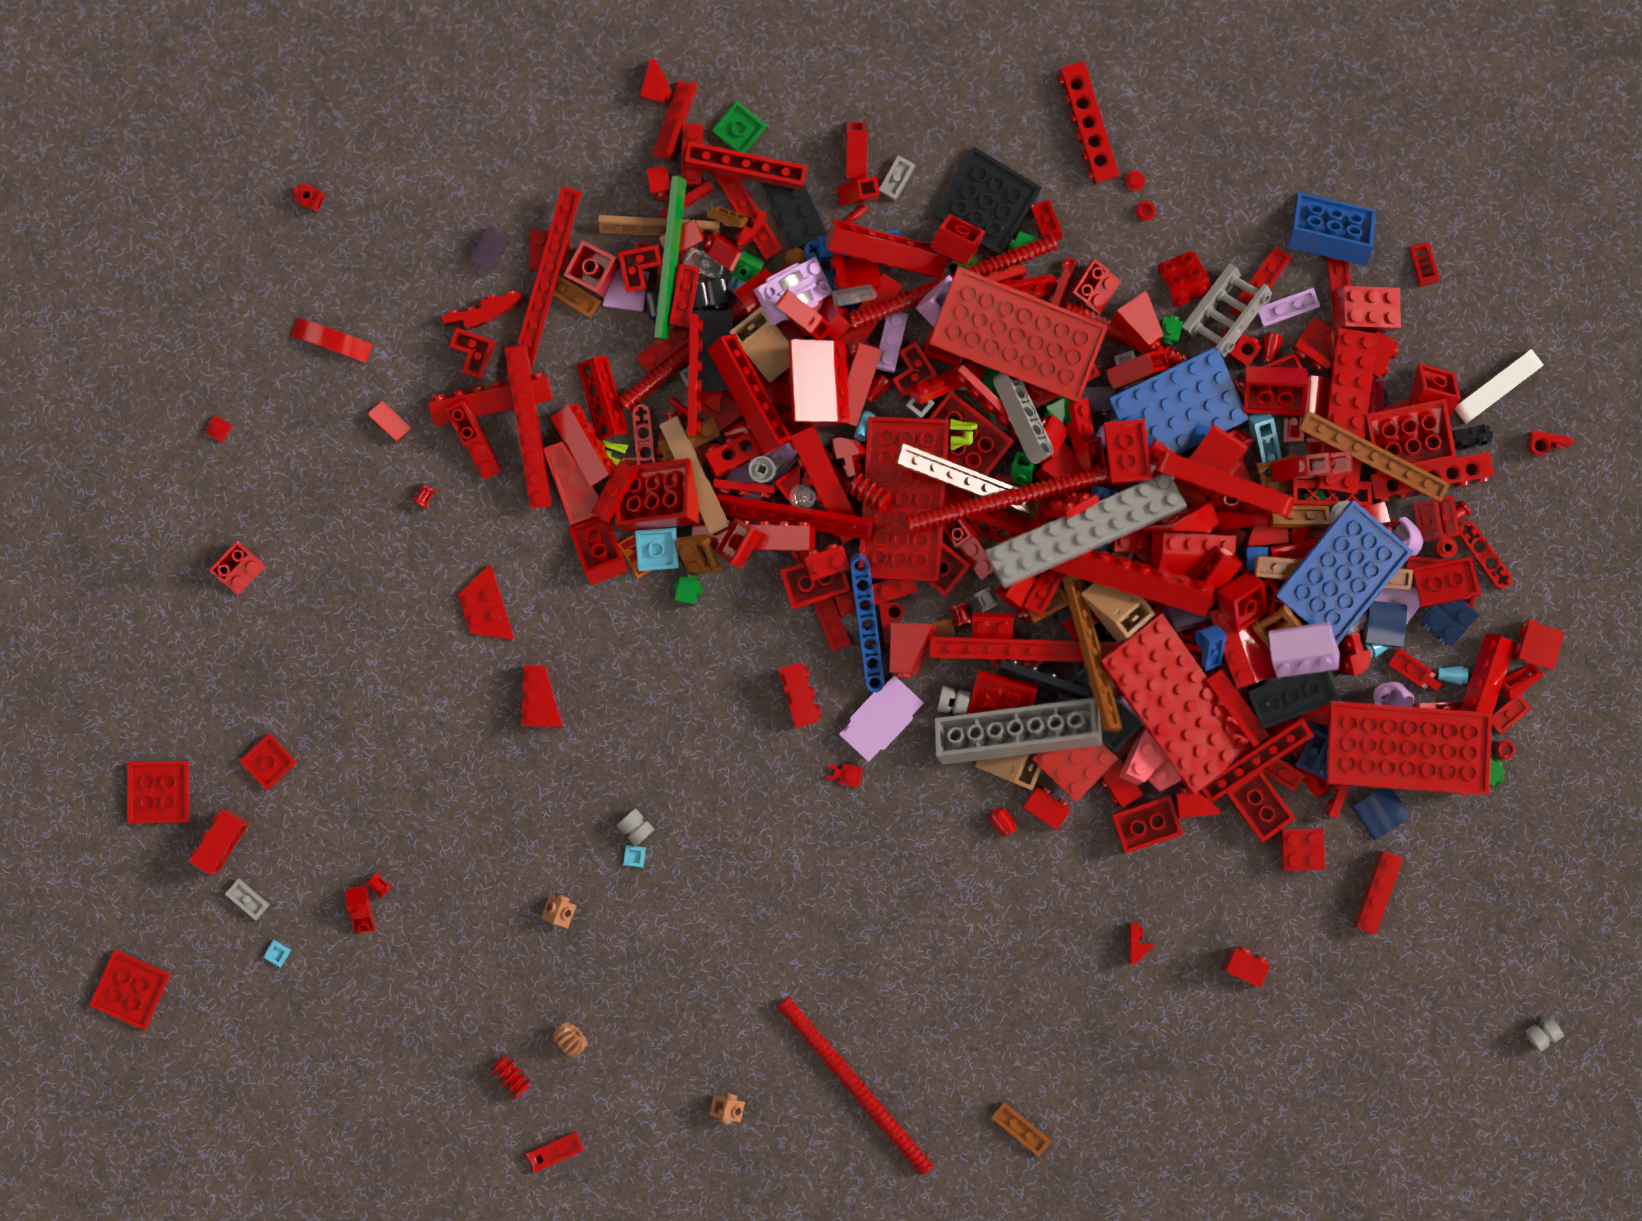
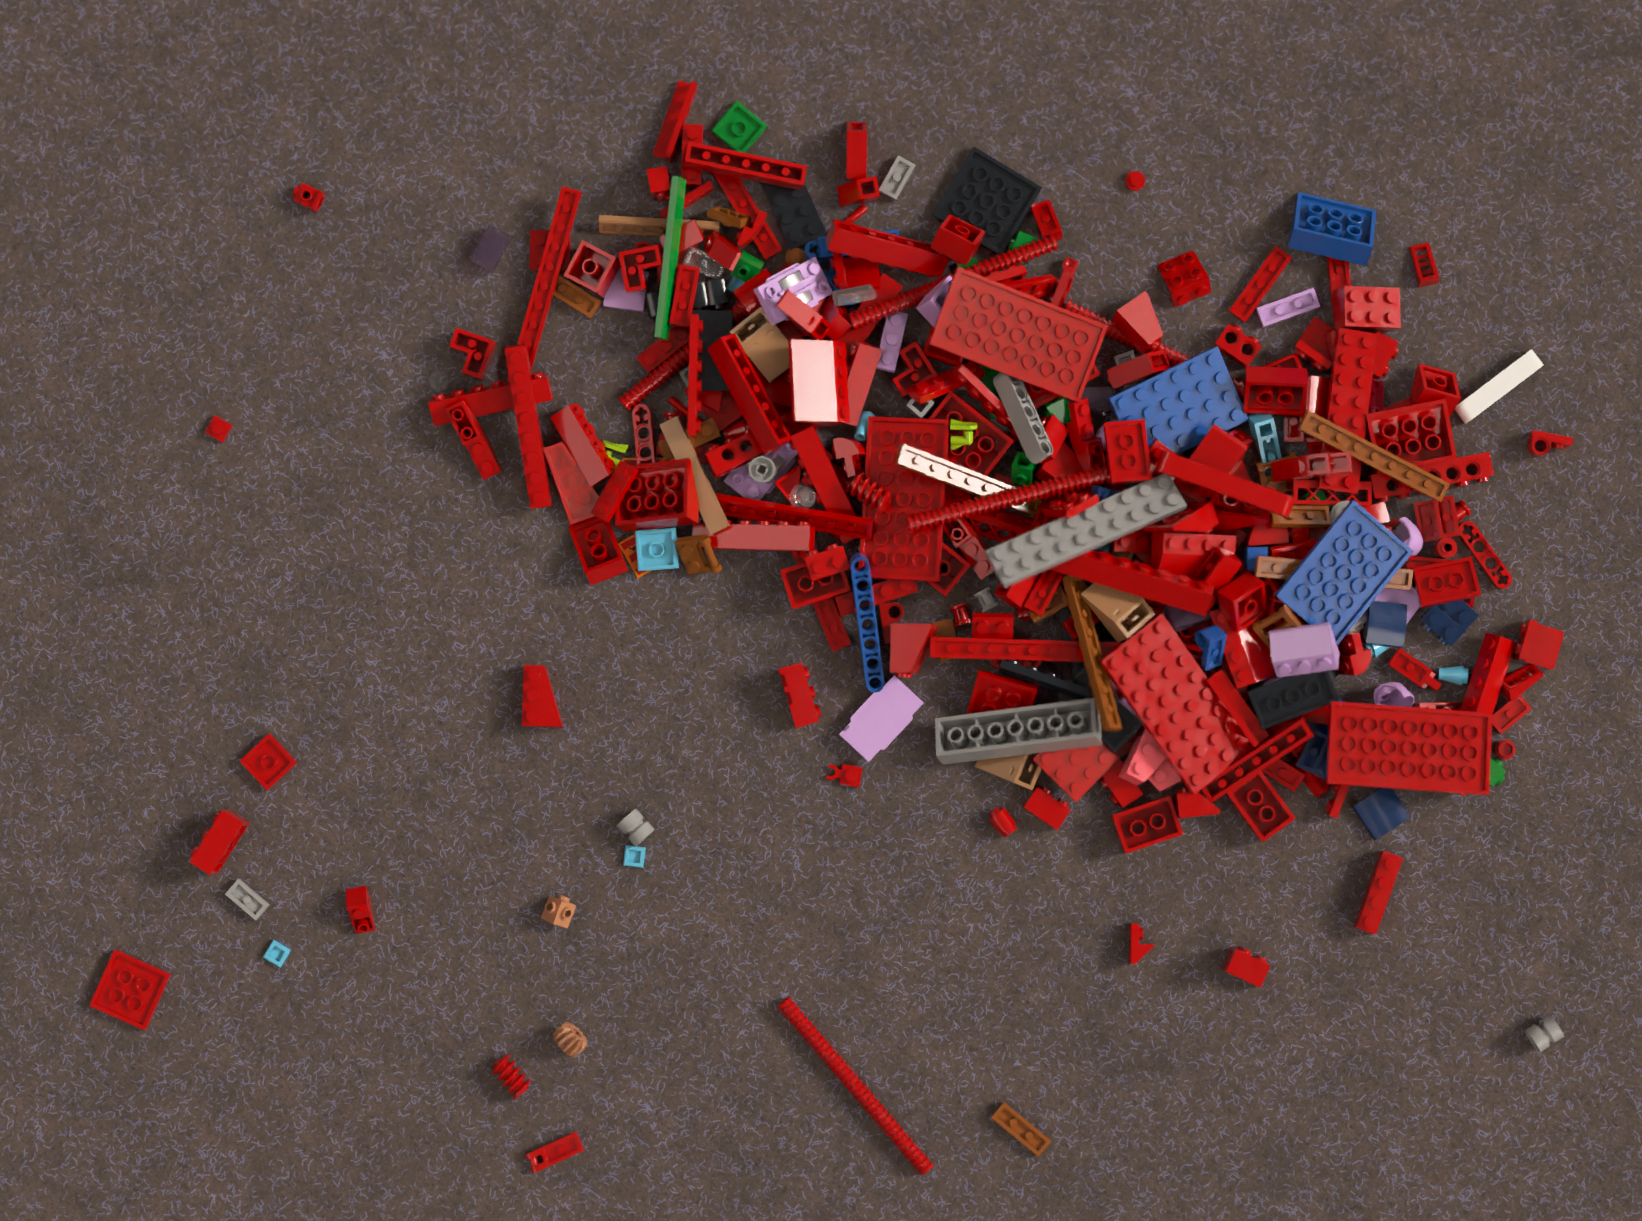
(158, 792): red plate -> none
(237, 567): red brick -> none
(331, 339): red slope -> none
(379, 885): red bush -> none
(389, 421): slope -> none
(424, 495): red bush -> none
(485, 607): red wing -> none
(491, 309): red slope -> none
(606, 396): red fence -> none
(655, 85): red slope -> none
(687, 589): green brick -> none
(731, 1109): nougat brick -> none
(738, 542): red slope -> none
(744, 488): red plate -> none
(878, 386): red cone -> none
(960, 704): light grey wheel -> none
(1078, 73): red brick -> none
(1095, 286): red brick -> none
(1145, 210): red plate -> none
(1171, 329): green brick -> none
(1219, 293): light grey fence -> none
(1271, 346): red cone -> none
(1302, 849): red brick -> none
(1479, 436): black hinge -> none

